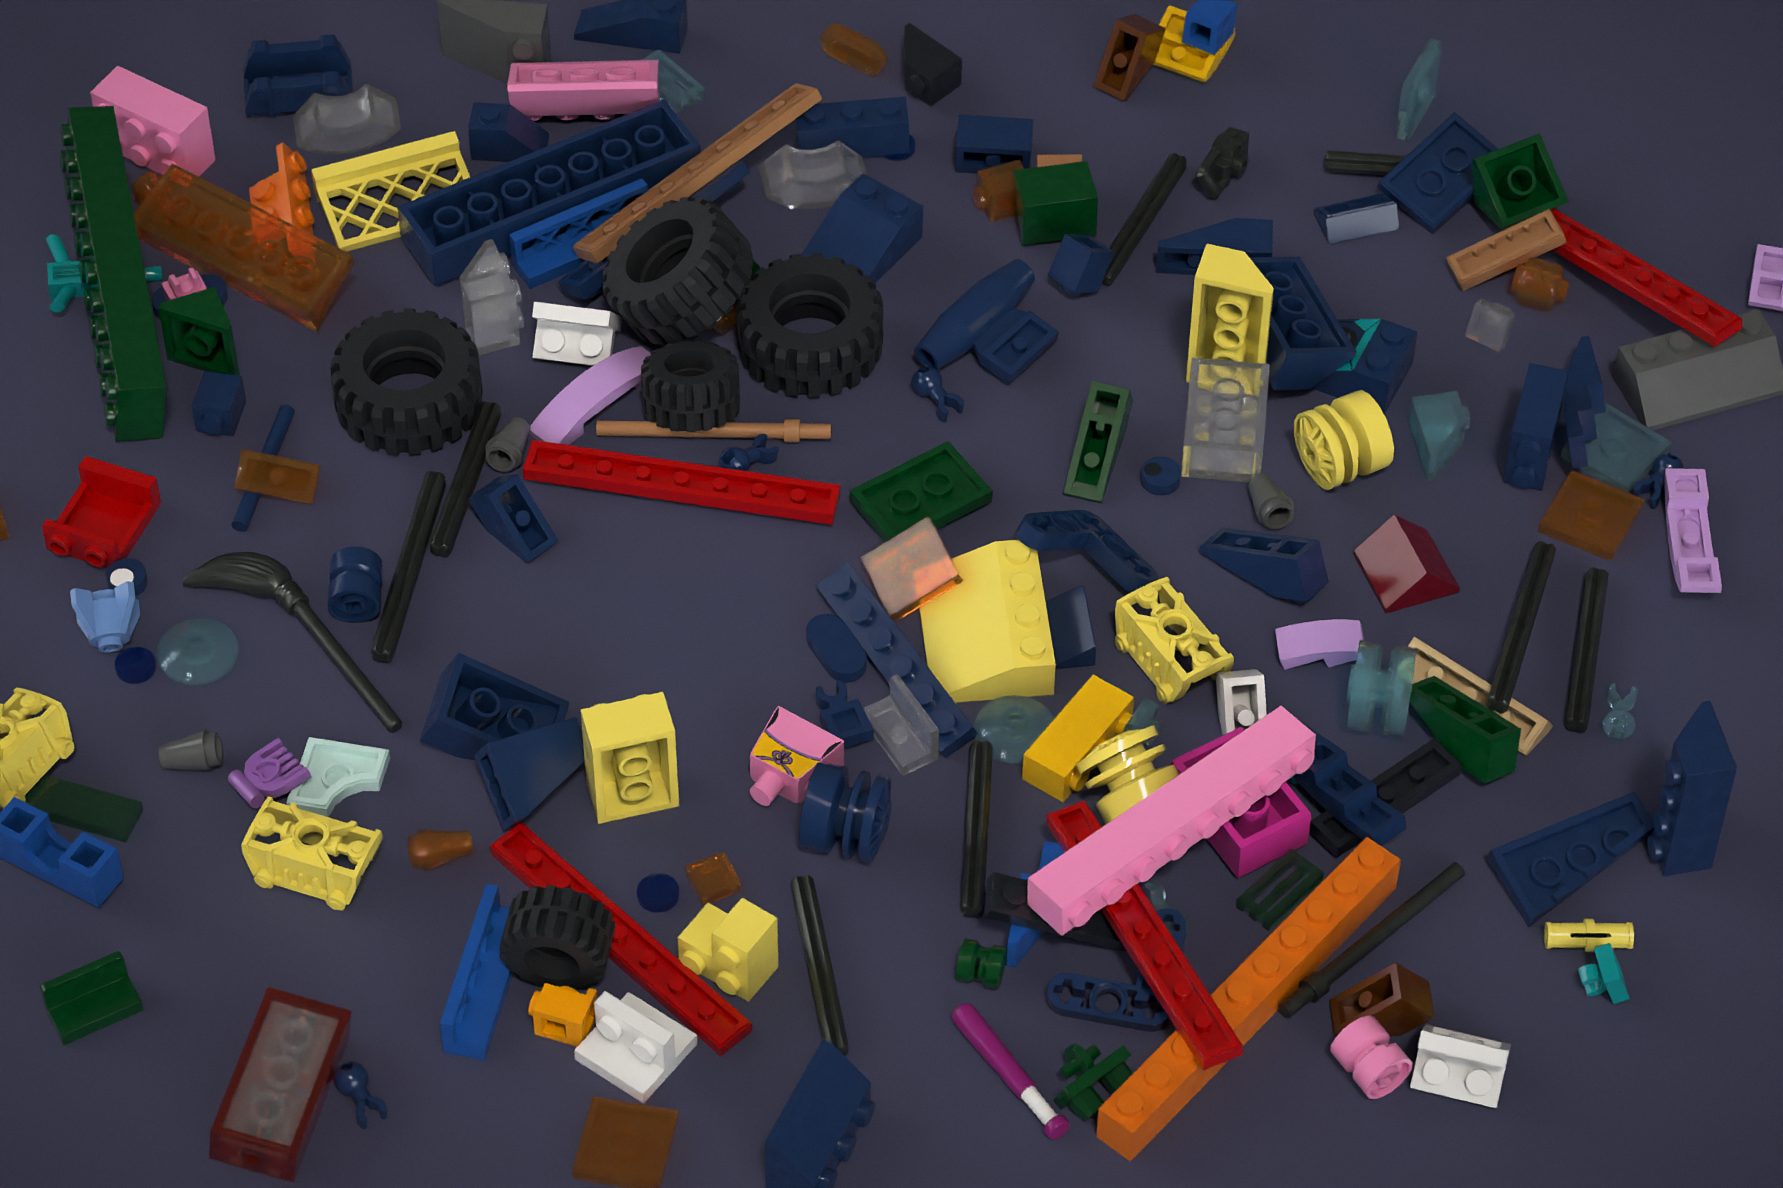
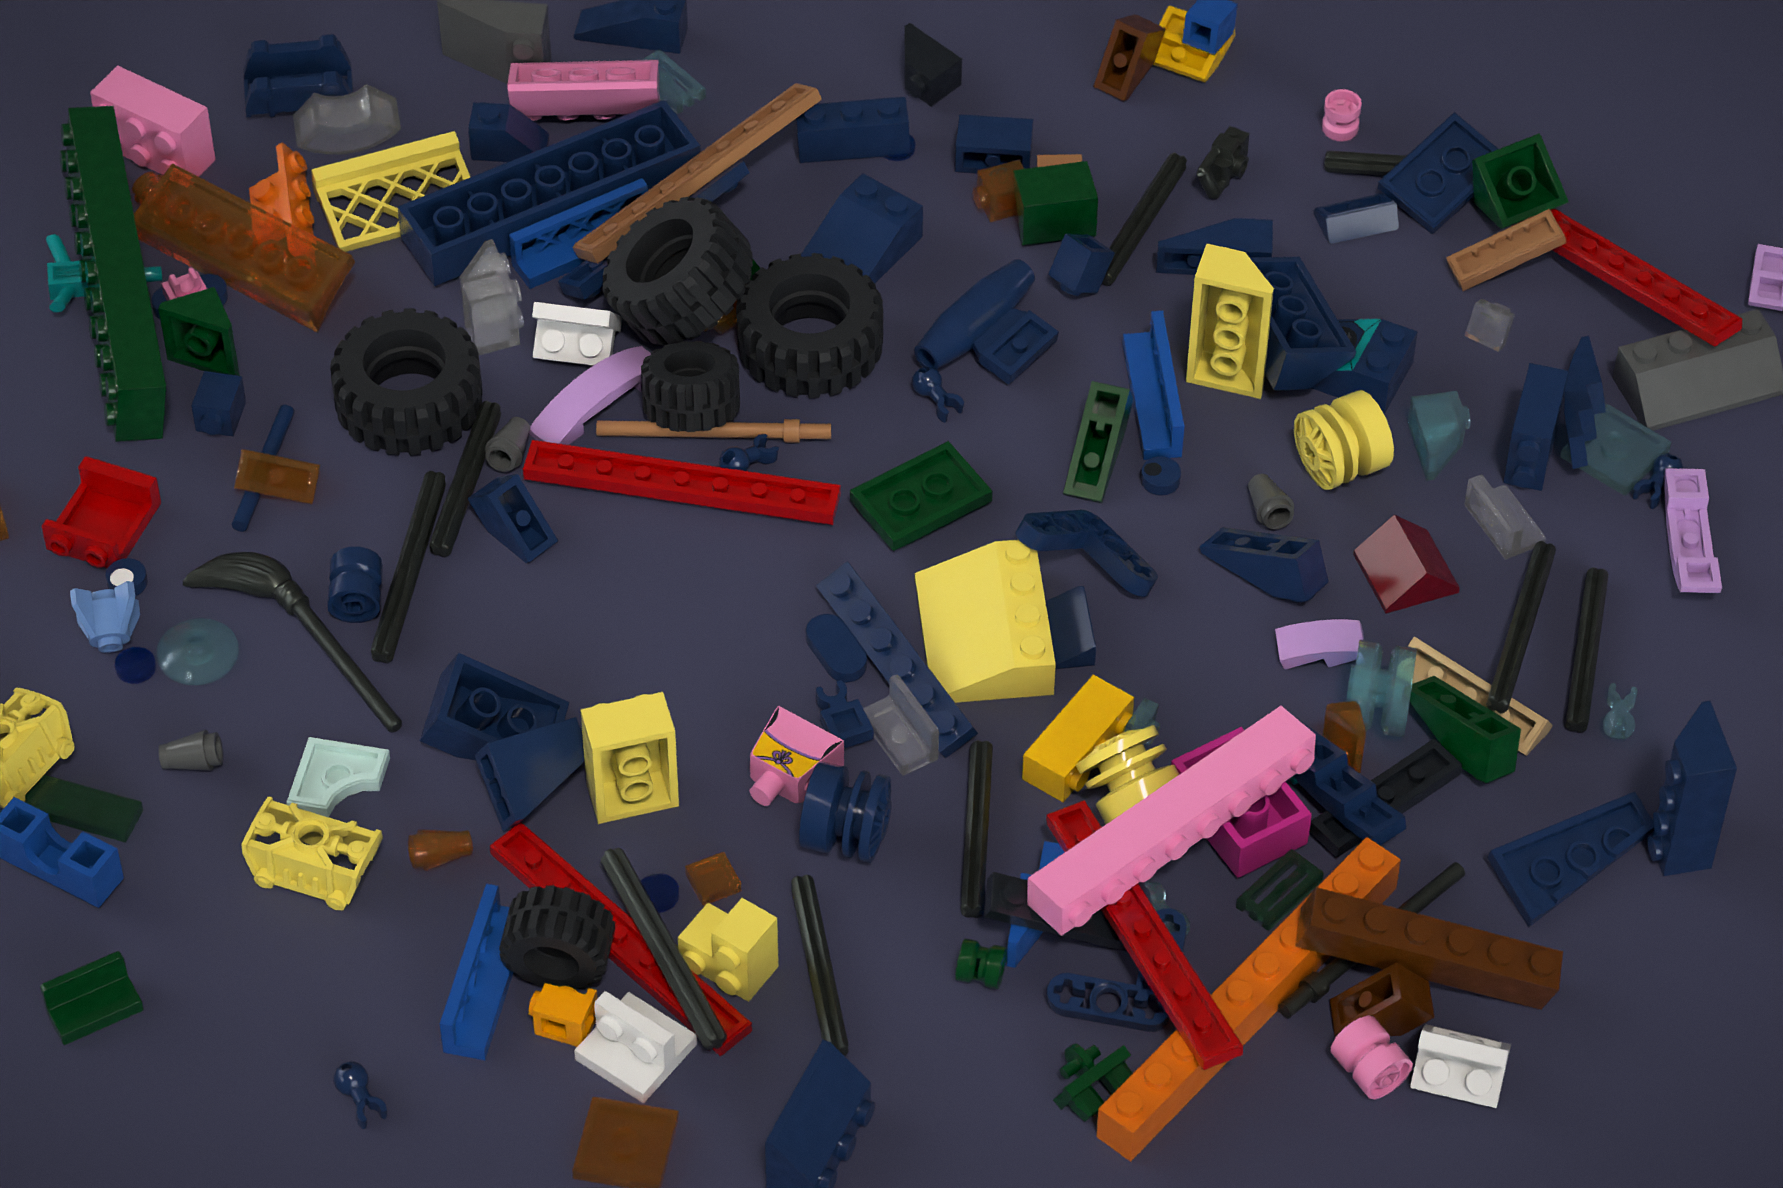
(265, 775): medium lavender piece -> none
(280, 1084): brick -> none
(664, 949): none -> pearl dark grey axle
(810, 176): clear brick -> none
(853, 49): clear orange tile -> none
(911, 569): clear orange tile -> none
(998, 1056): magenta piece -> none
(1009, 738): clear light blue dish -> none
(1154, 390): none -> blue fence
(1155, 648): light yellow piece -> none
(1225, 420): clear brick -> none
(1240, 699): white slope -> none
(1341, 115): none -> bright pink wheel
(1346, 730): none -> clear orange slope
(1419, 89): clear light blue tile -> none
(1429, 948): none -> reddish brown brick
(1502, 517): none -> clear panel
(1539, 284): clear orange head -> none
(1559, 935): light yellow pin -> none
(1591, 515): clear orange tile -> none
(1604, 975): teal tile -> none

